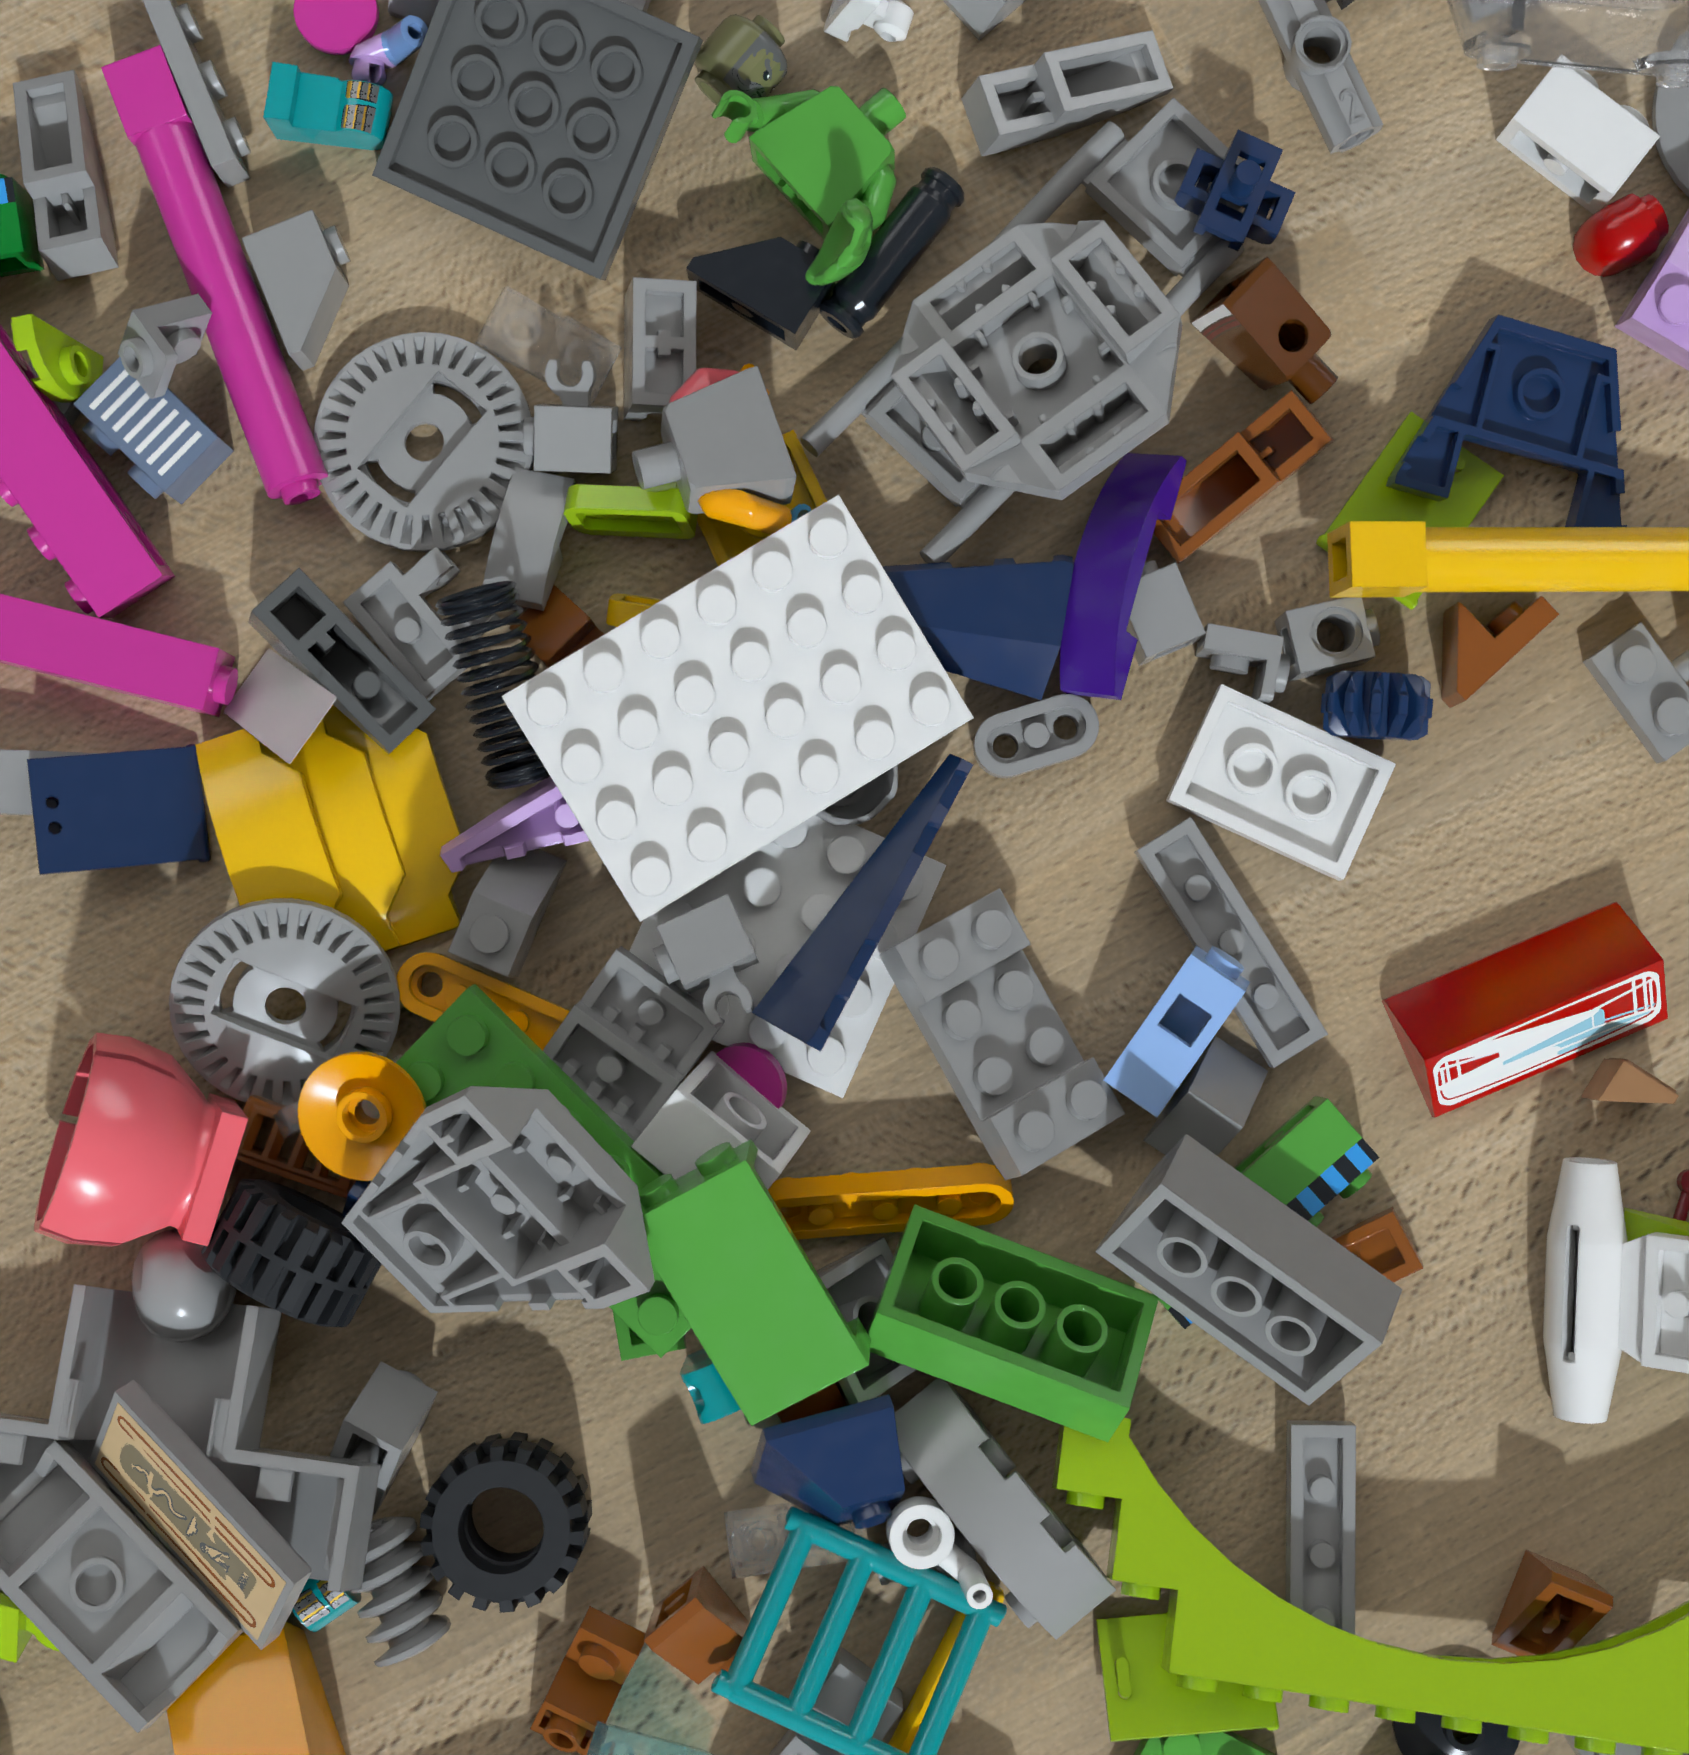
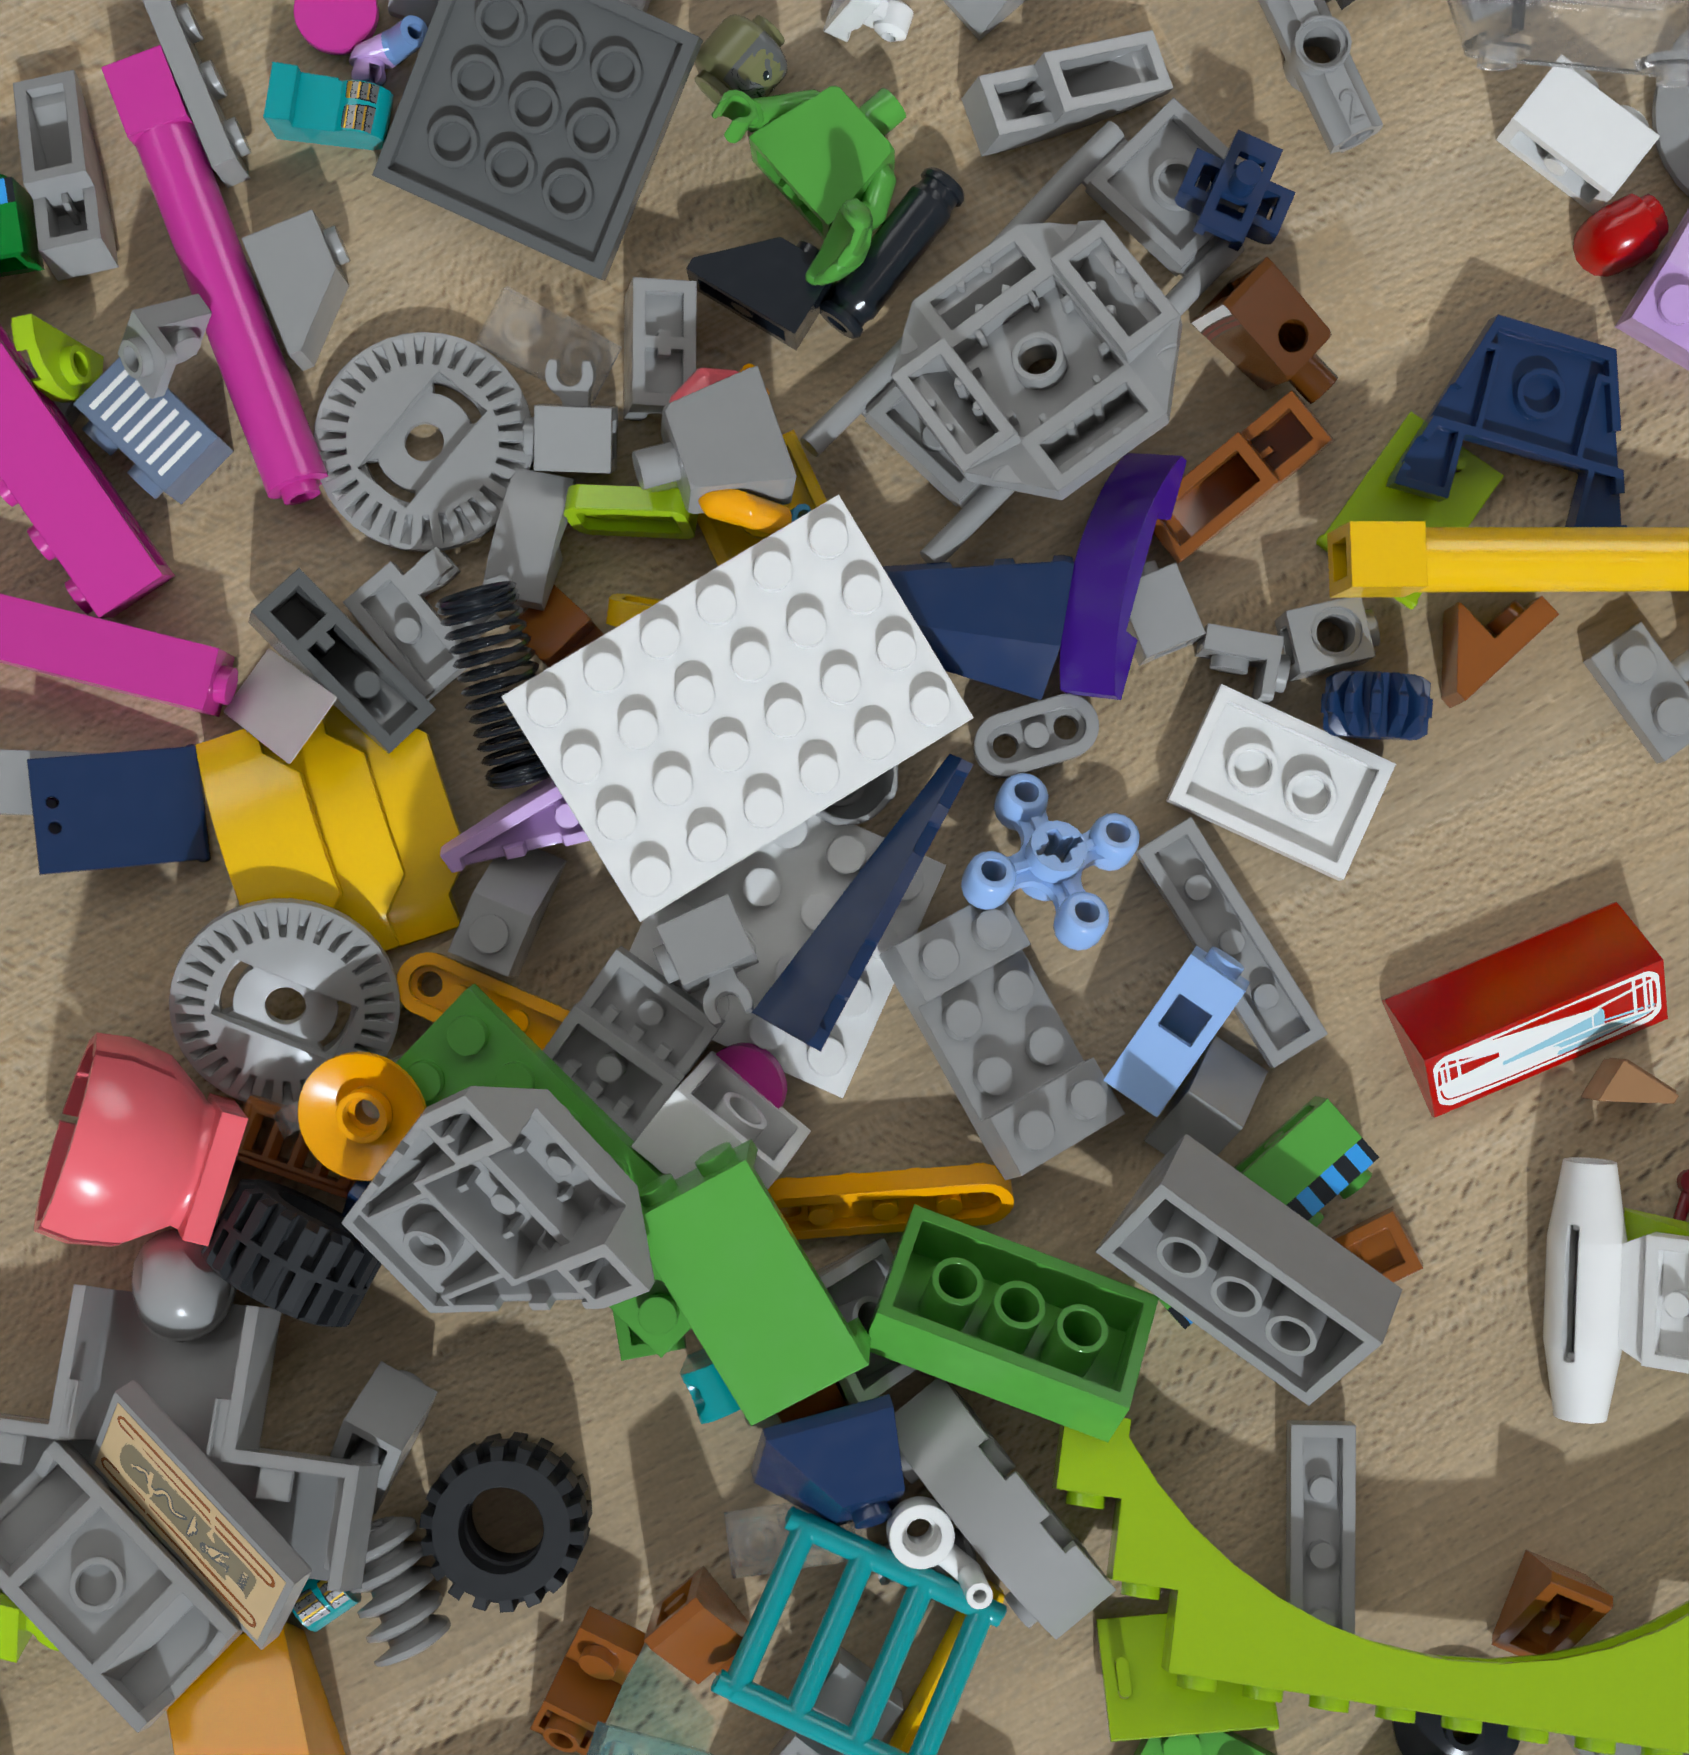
(1050, 861): none -> light blue gear

